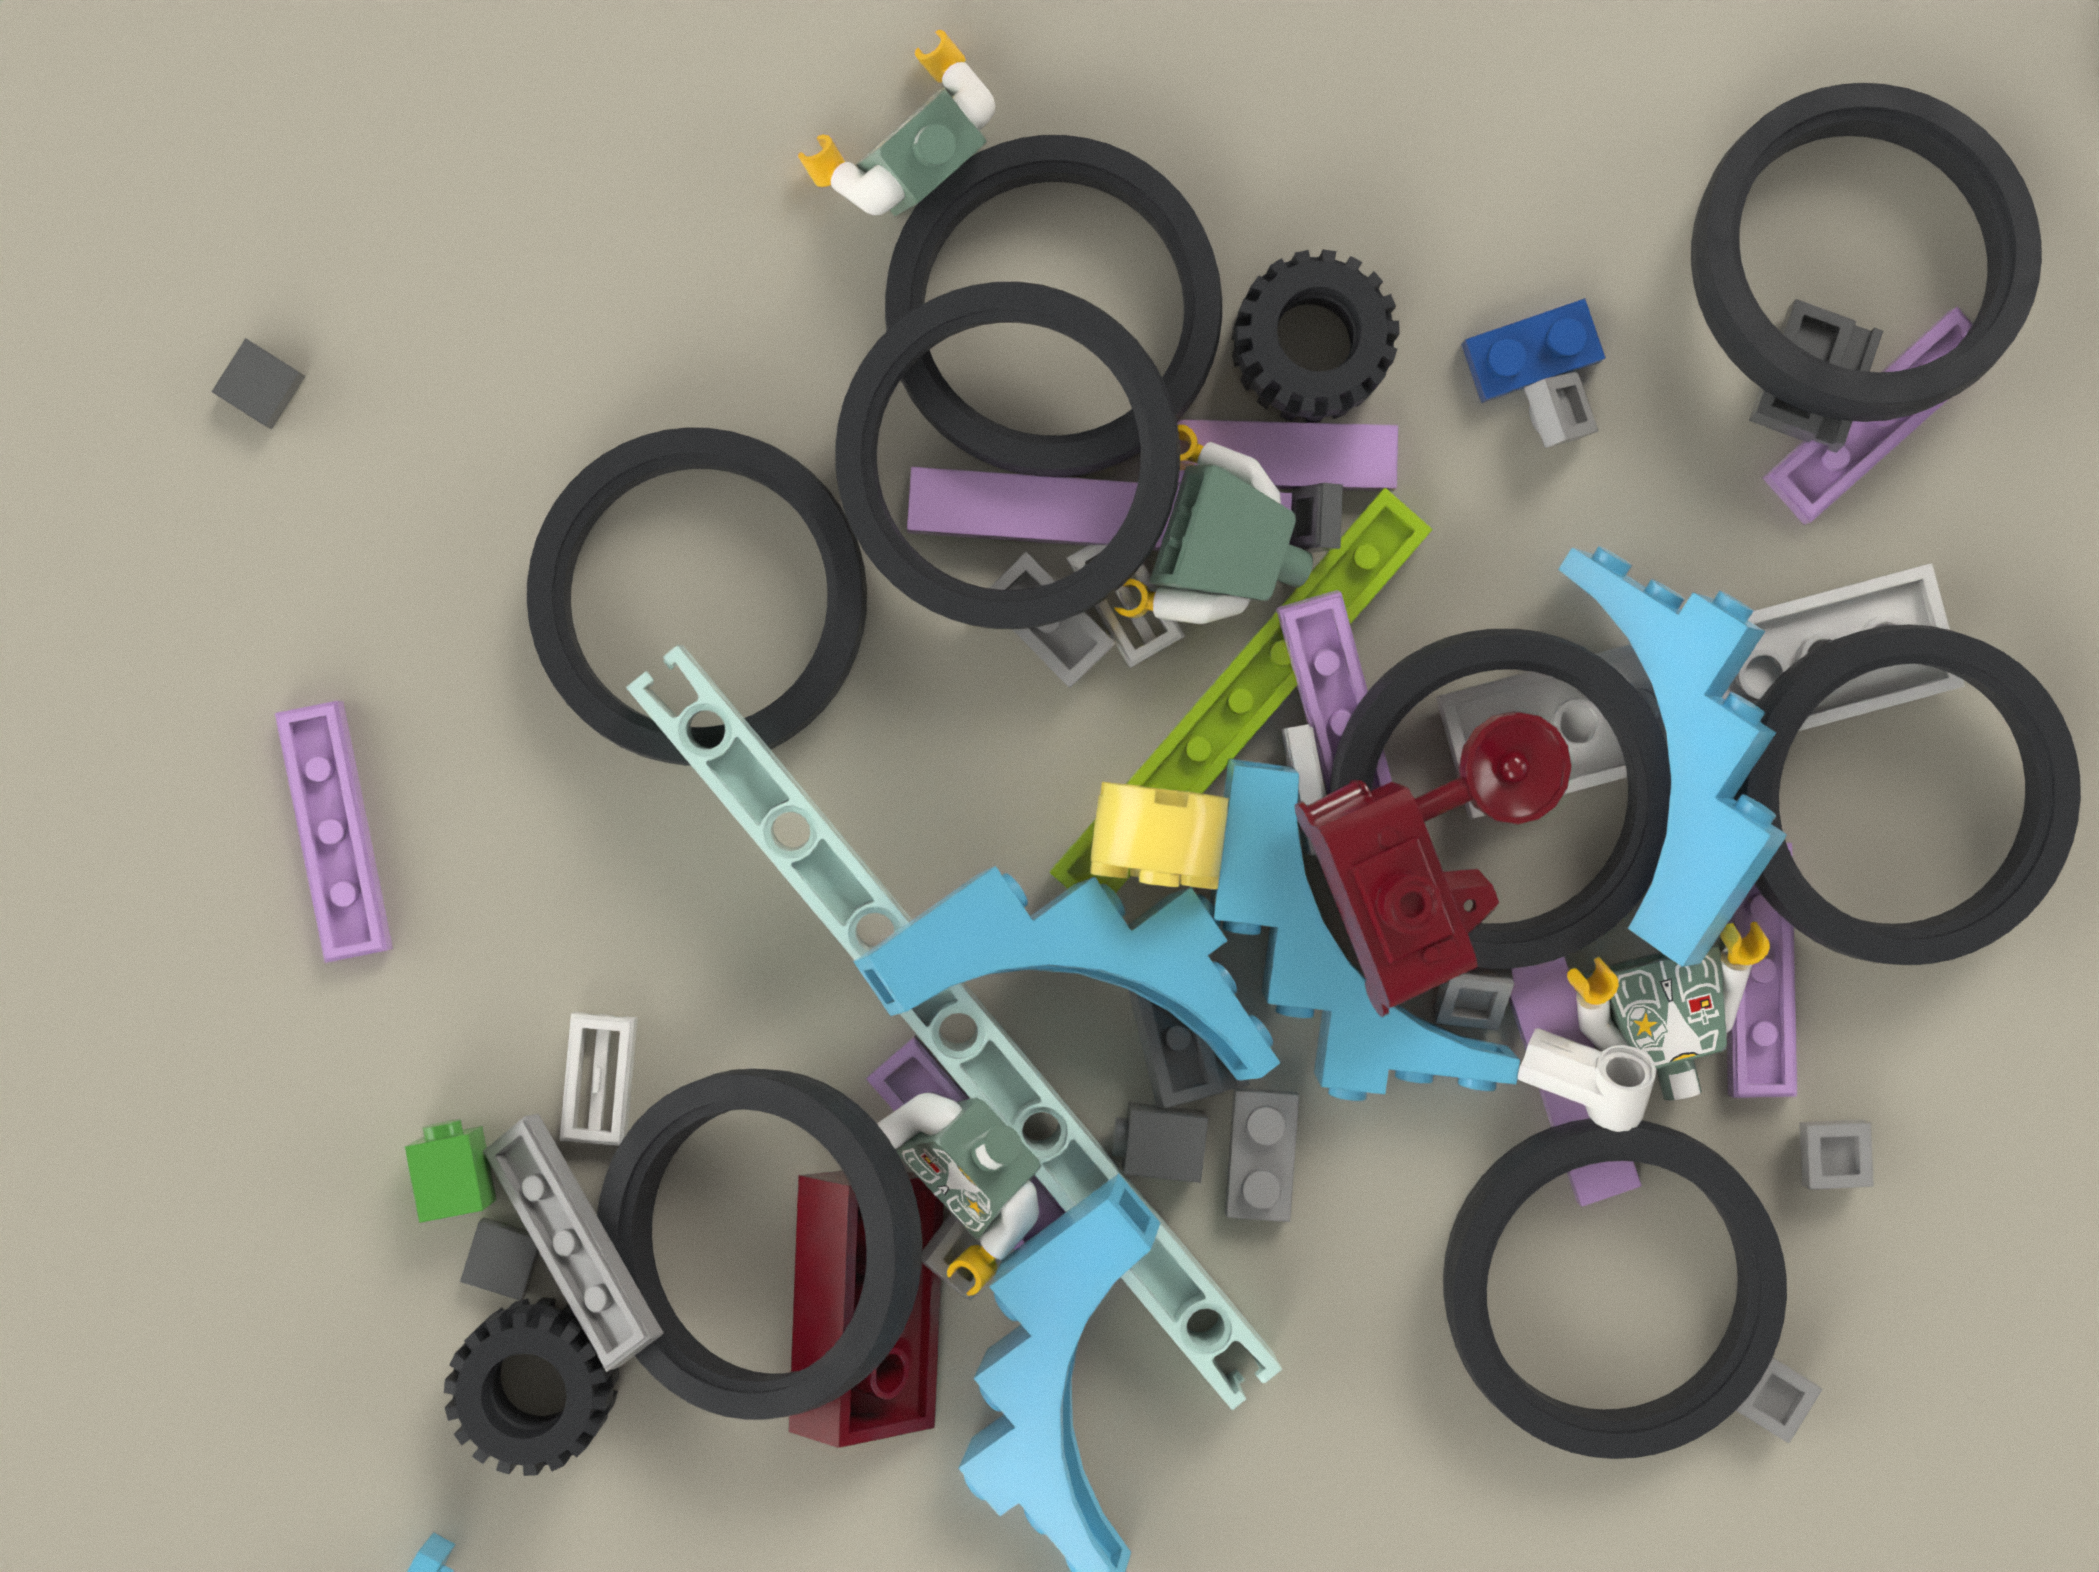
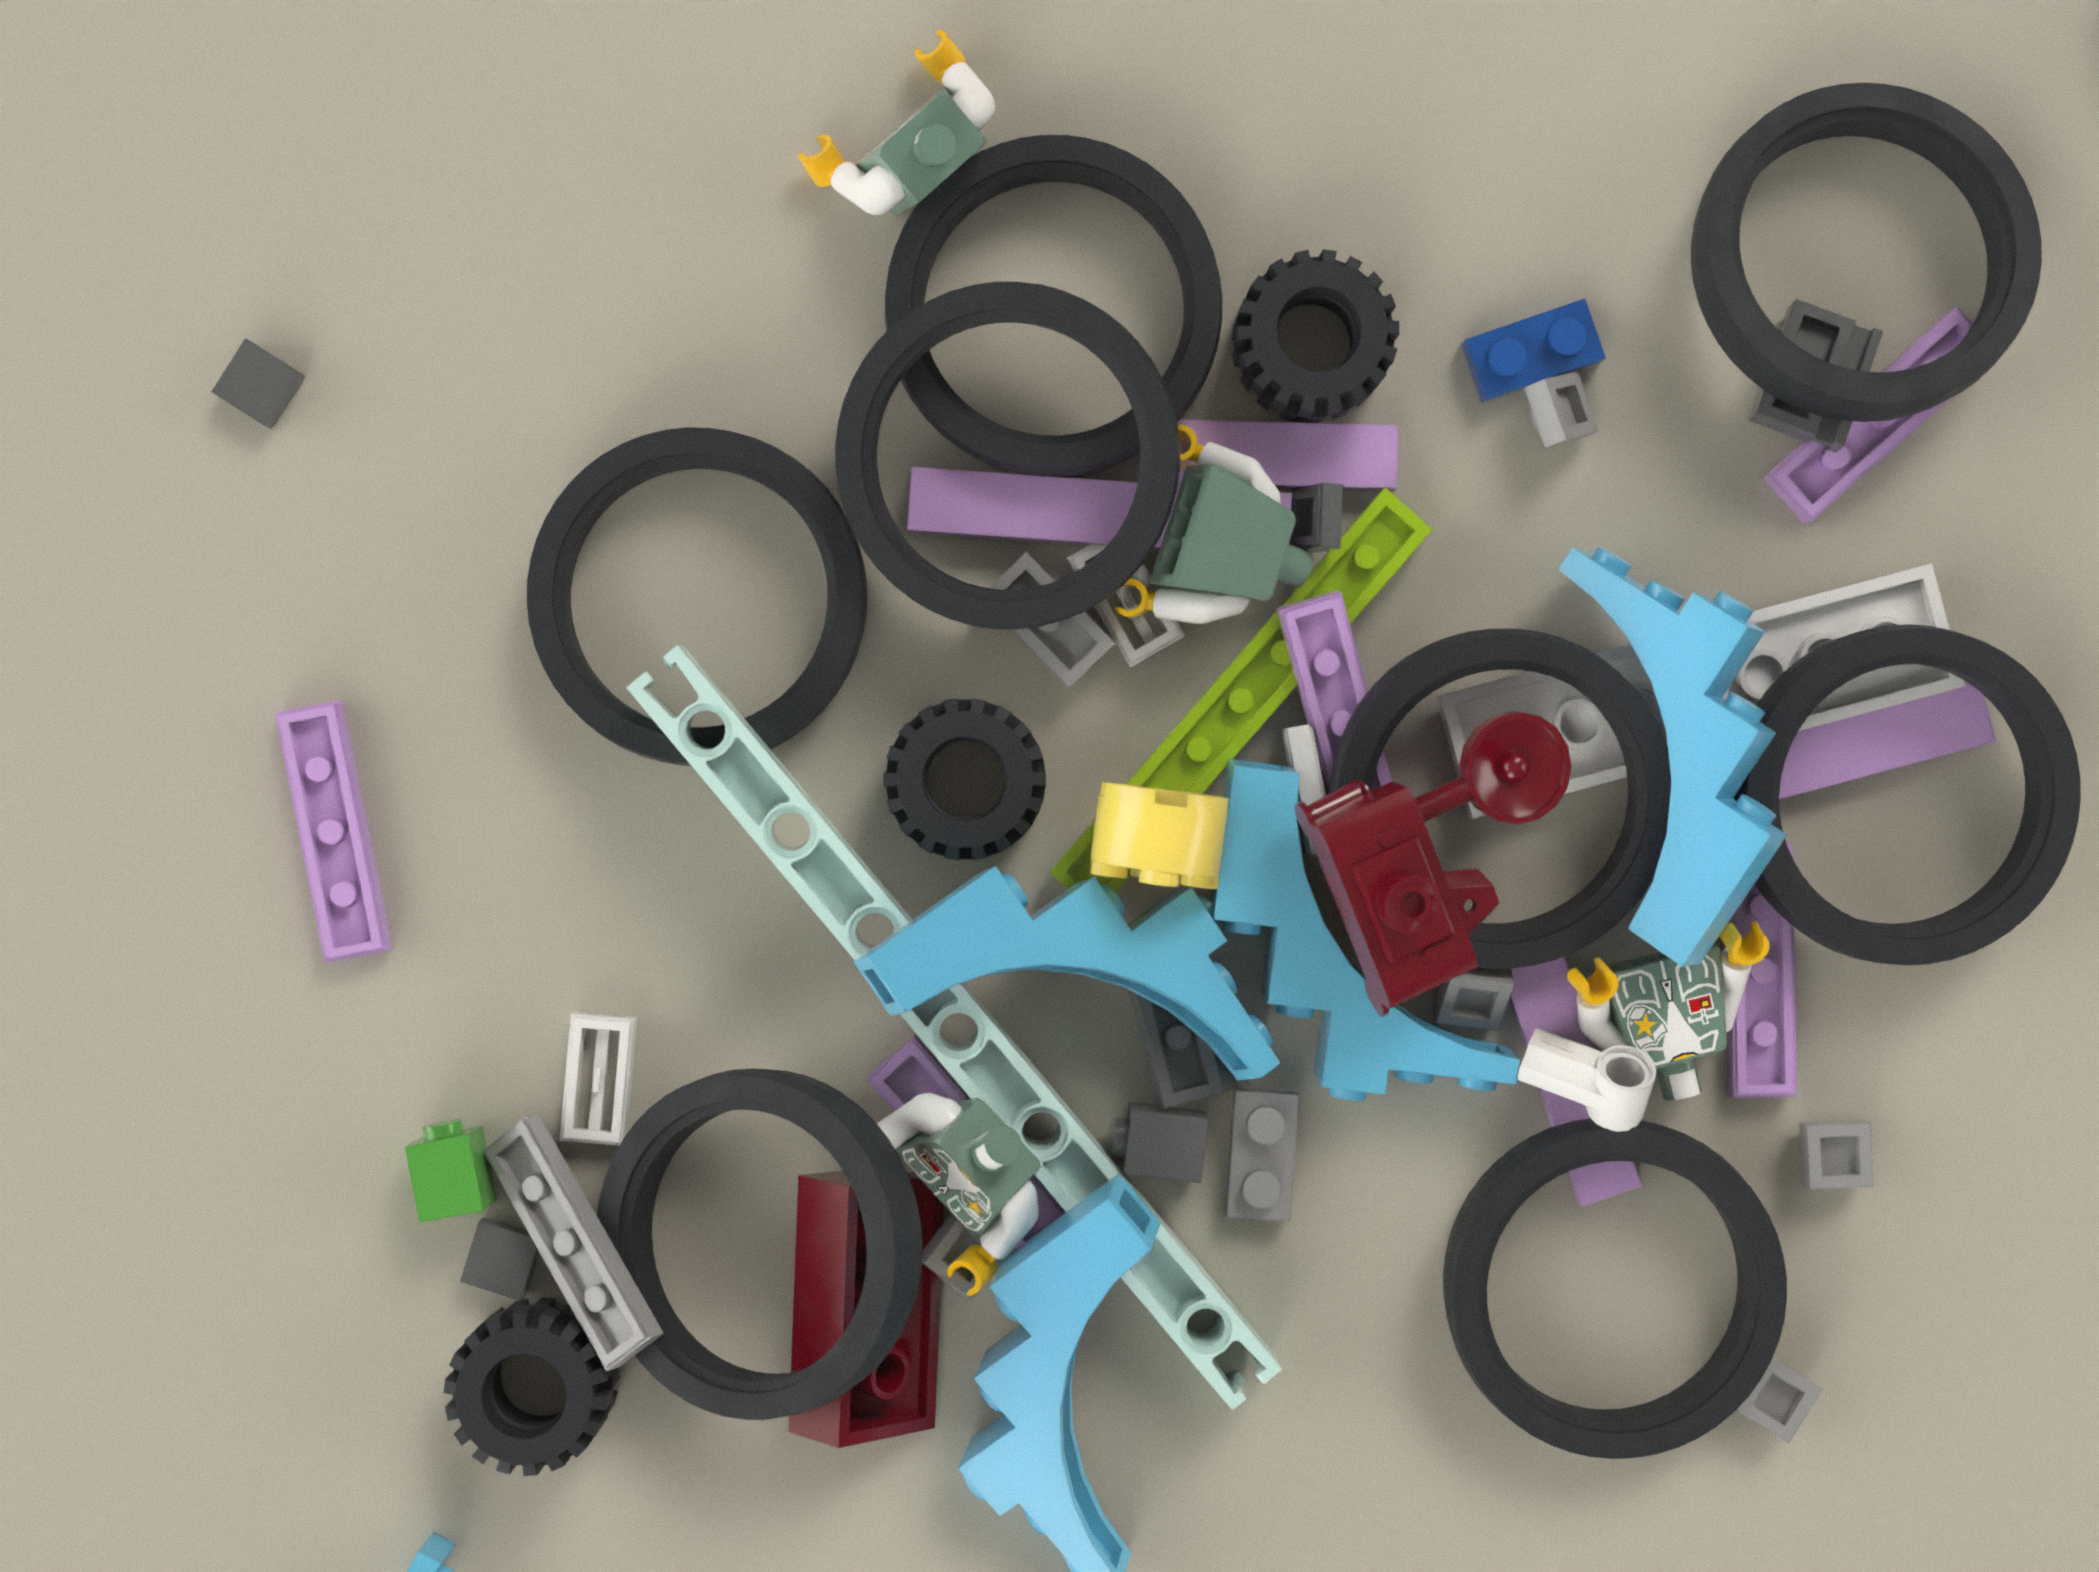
(908, 779): none -> black tyre
(1886, 740): none -> lavender tile

